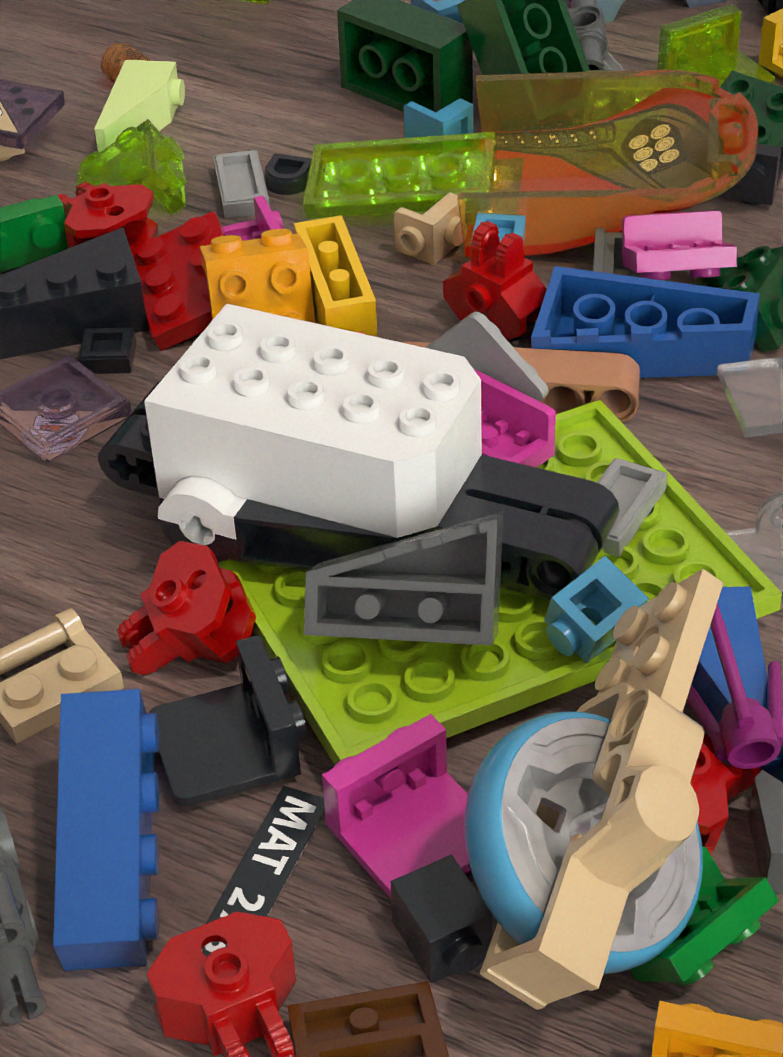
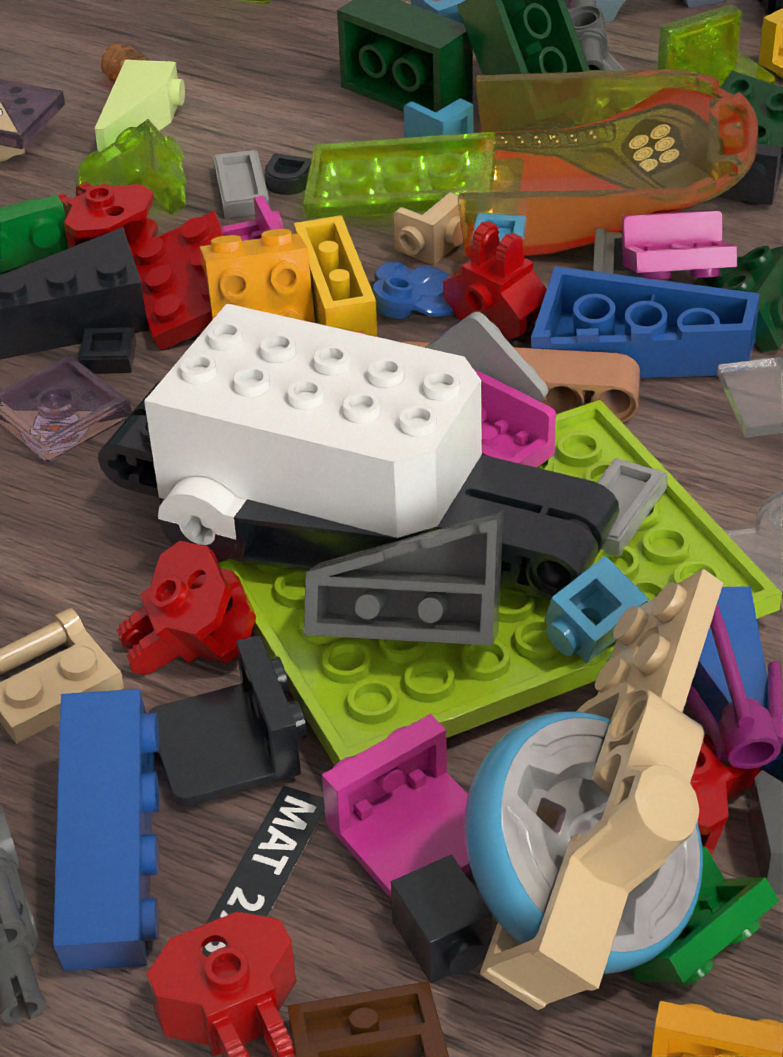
(404, 290): none -> blue plate

